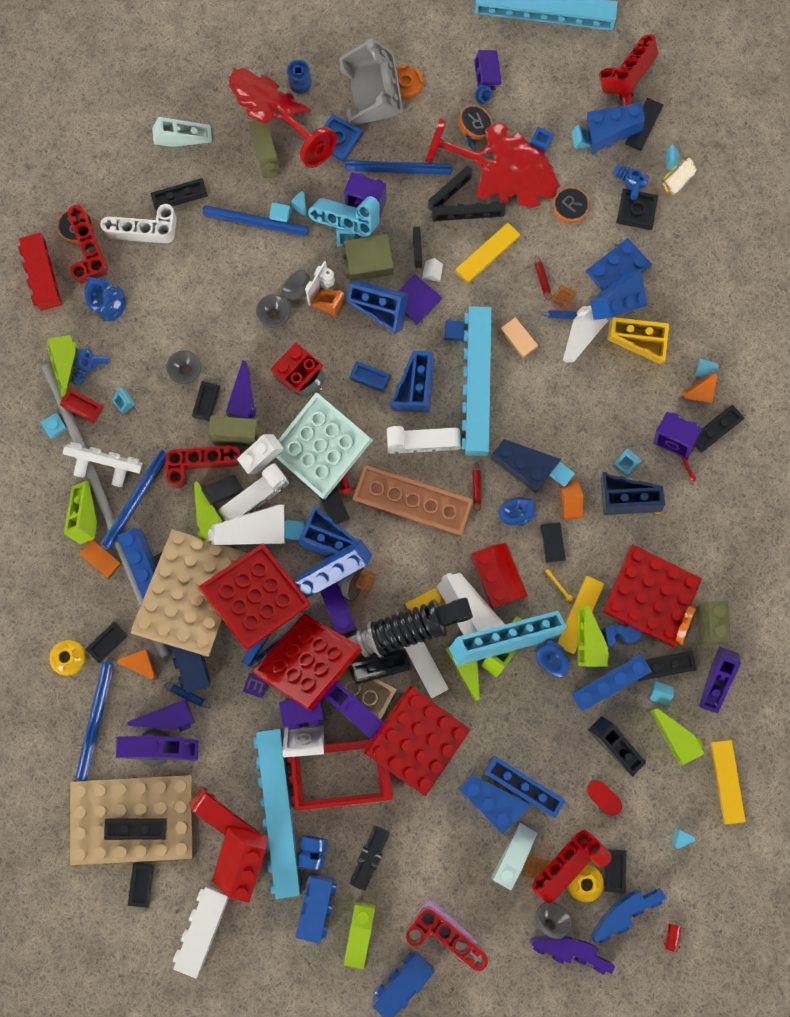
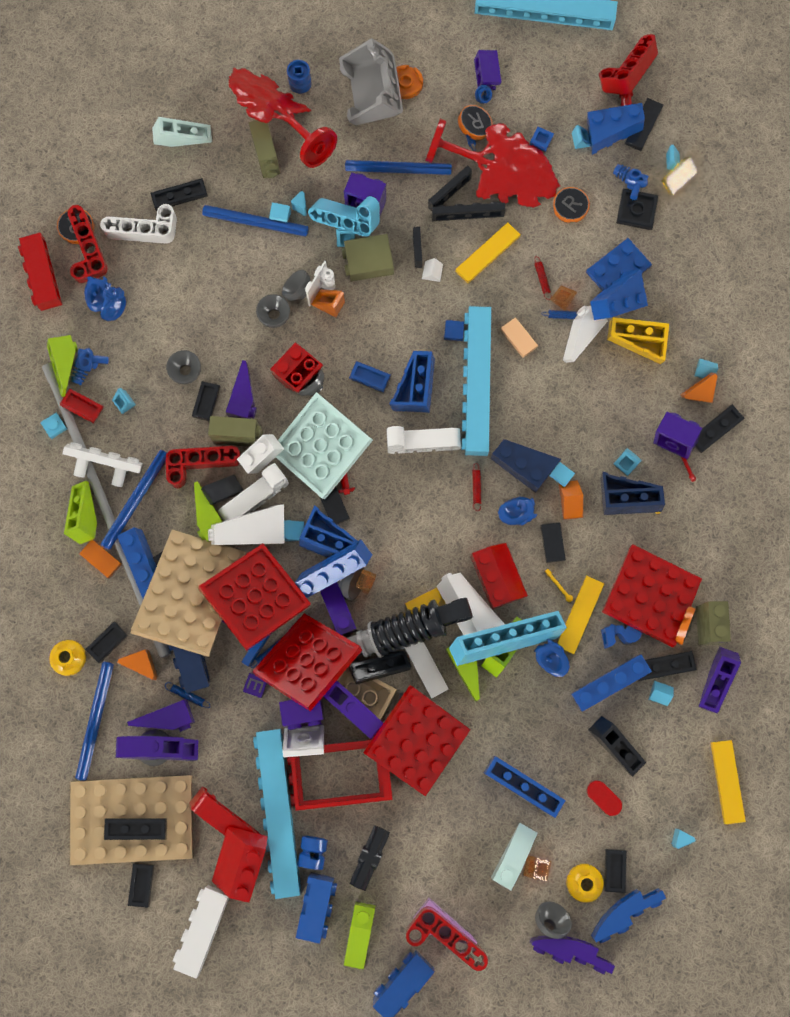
(347, 136): blue plate -> none
(380, 303): blue wedge -> none
(412, 500): nougat plate -> none
(420, 300): dark purple tile -> none
(494, 803): blue wedge -> none
(569, 864): red beam -> none
(591, 643): lime slope -> none
(673, 937): red pin -> none
(681, 741): lime slope -> none

